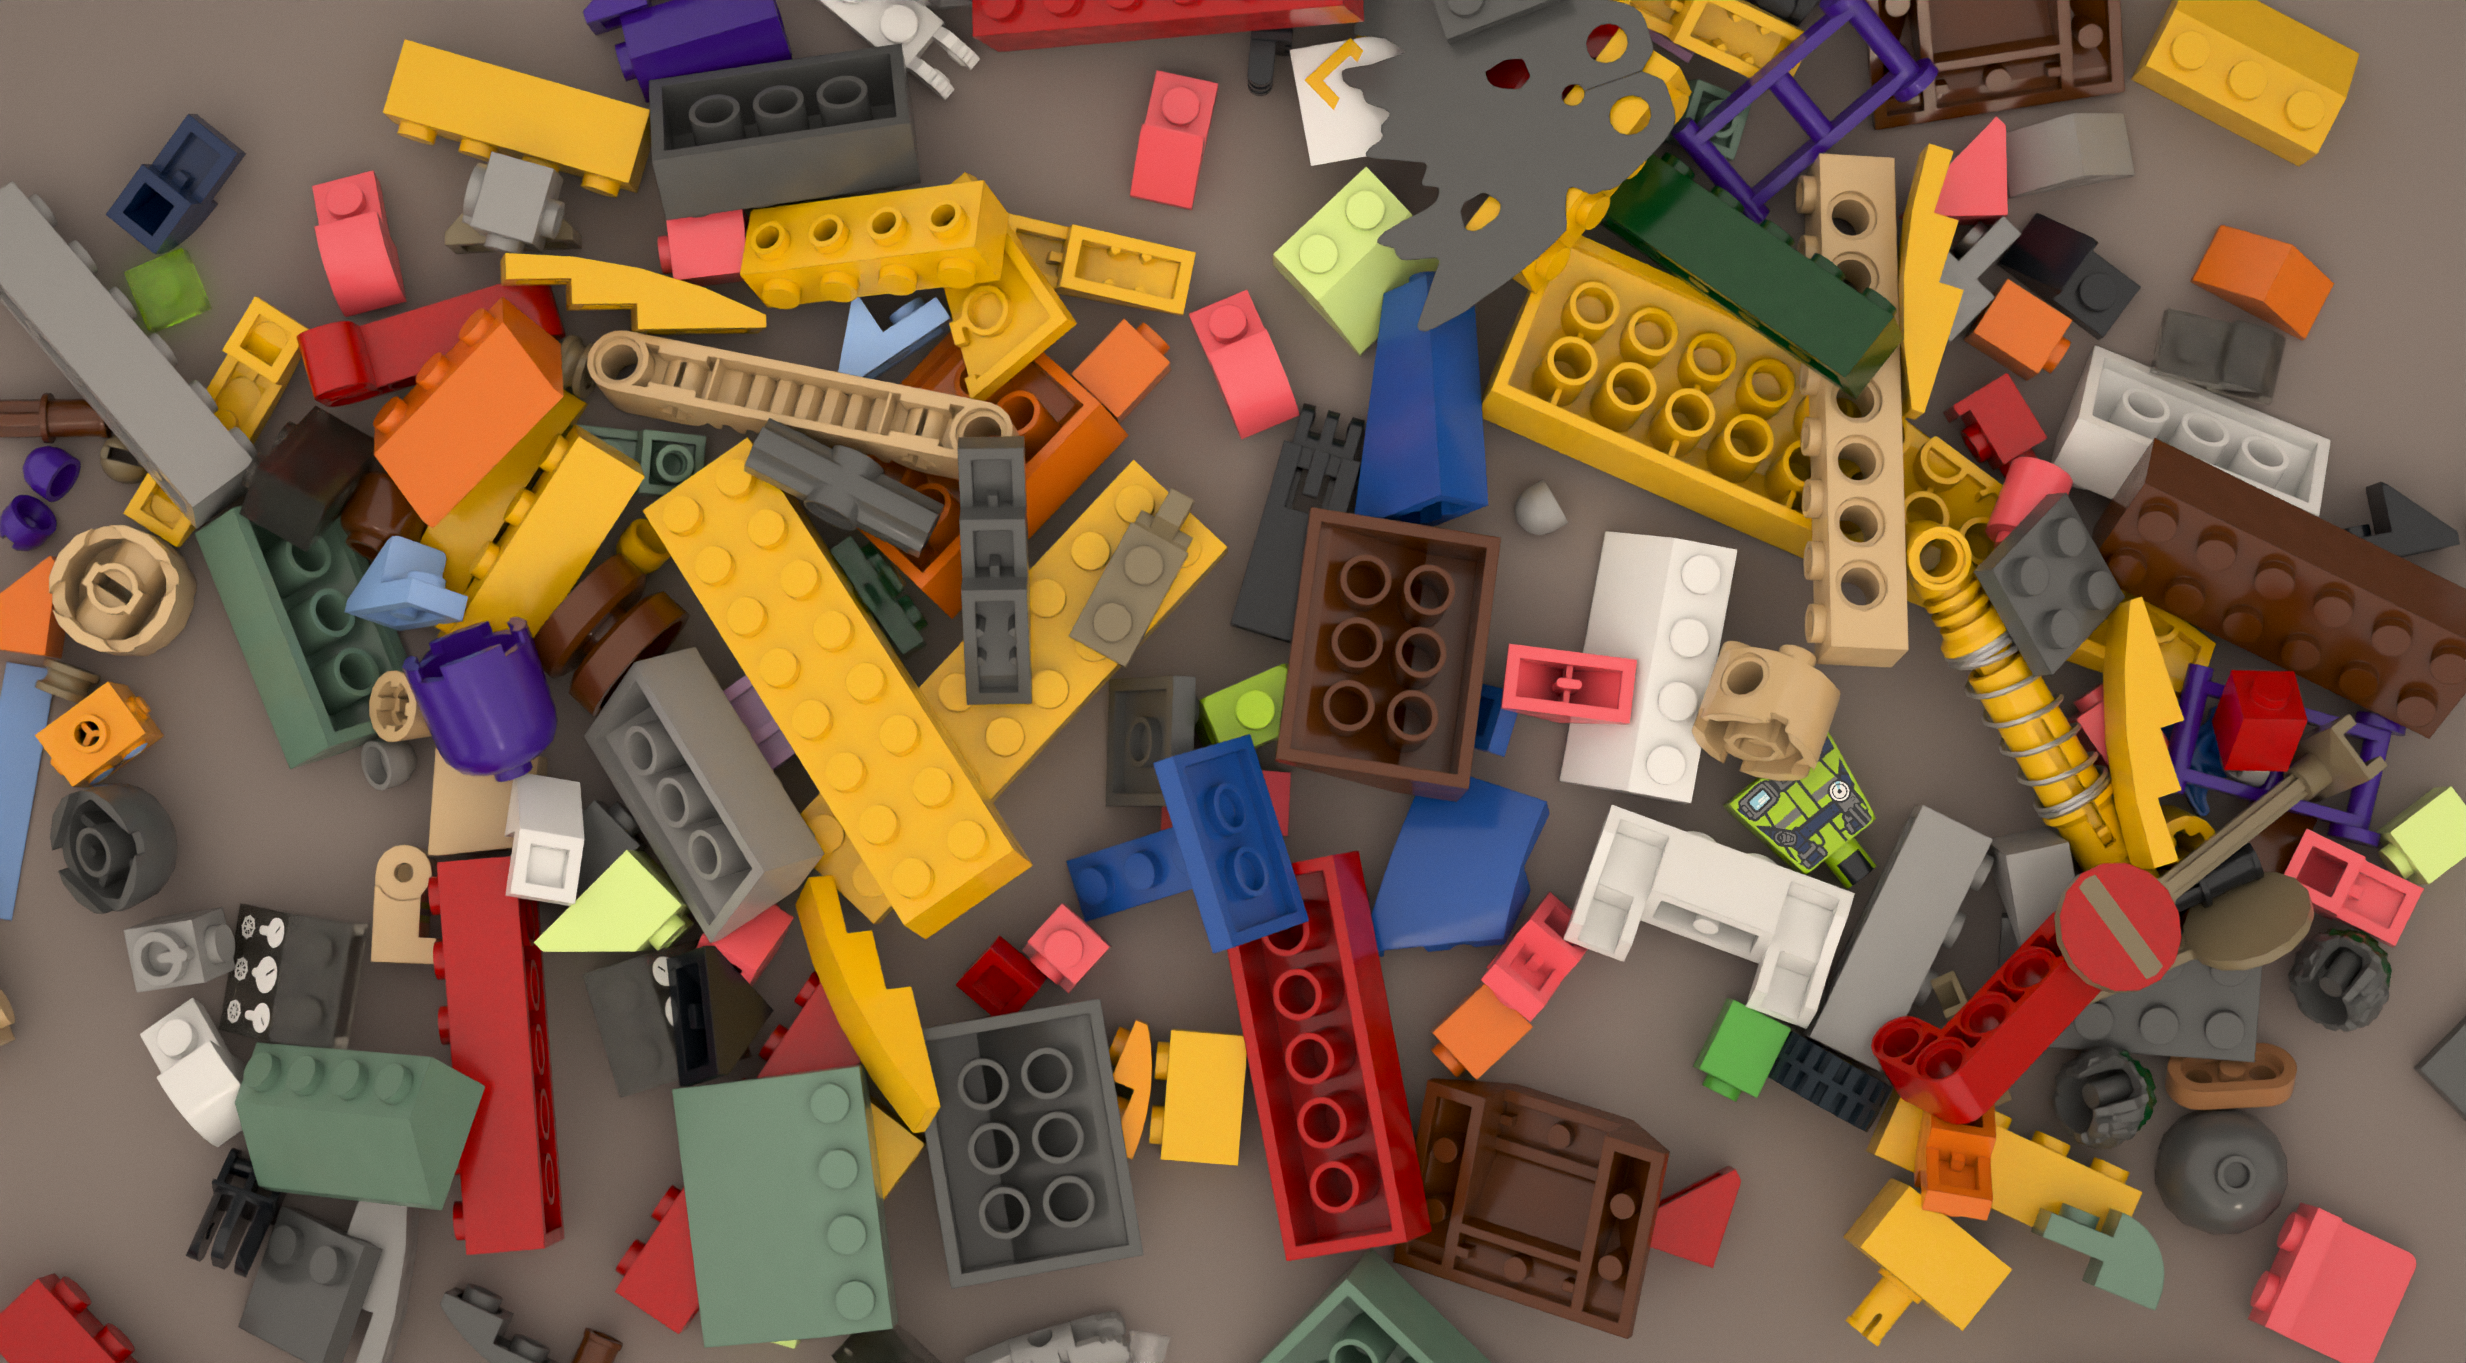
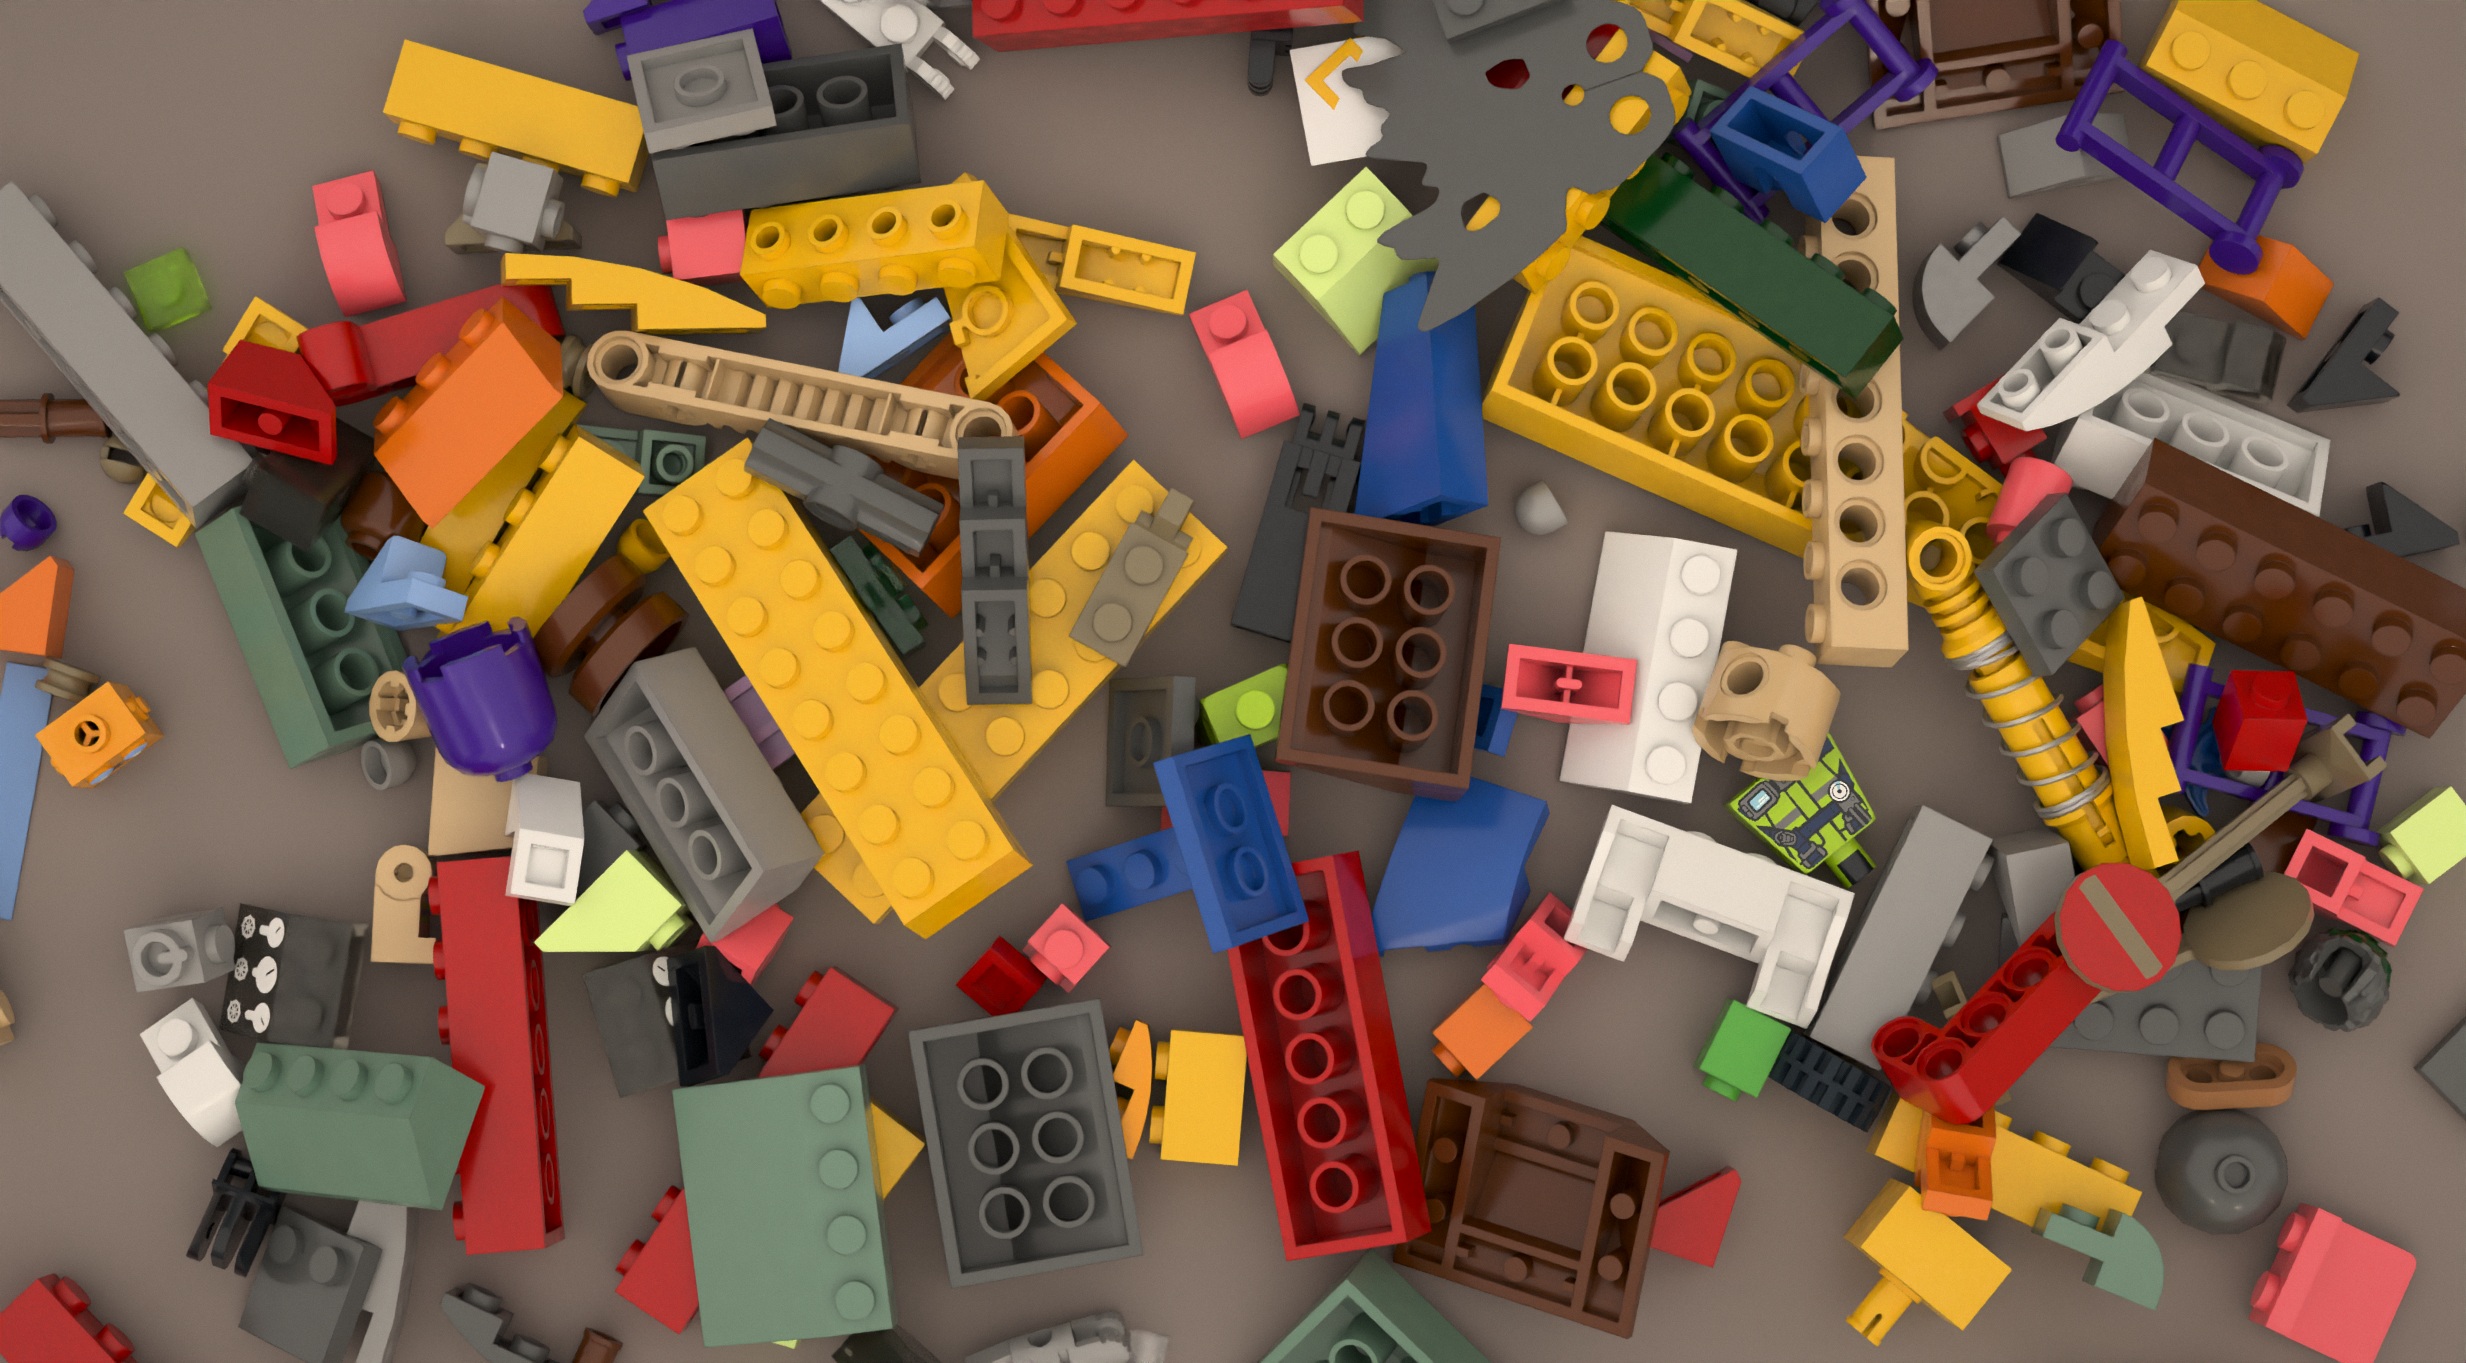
(51, 472): dark purple hinge -> none
(114, 845): dark grey cylinder -> none
(121, 590): tan brick -> none
(177, 191): dark blue brick -> none
(272, 403): none -> red slope
(701, 91): none -> light grey plate
(875, 1019): yellow slope -> none
(1124, 368): orange brick -> none
(1173, 140): coral slope -> none
(1765, 152): none -> blue brick
(1925, 304): yellow slope -> none
(1977, 180): coral slope -> none
(2020, 332): orange brick -> none
(2092, 360): none -> white slope
(2103, 1097): dark grey piece -> none
(2271, 166): none -> dark purple piece
(2340, 376): none -> black slope

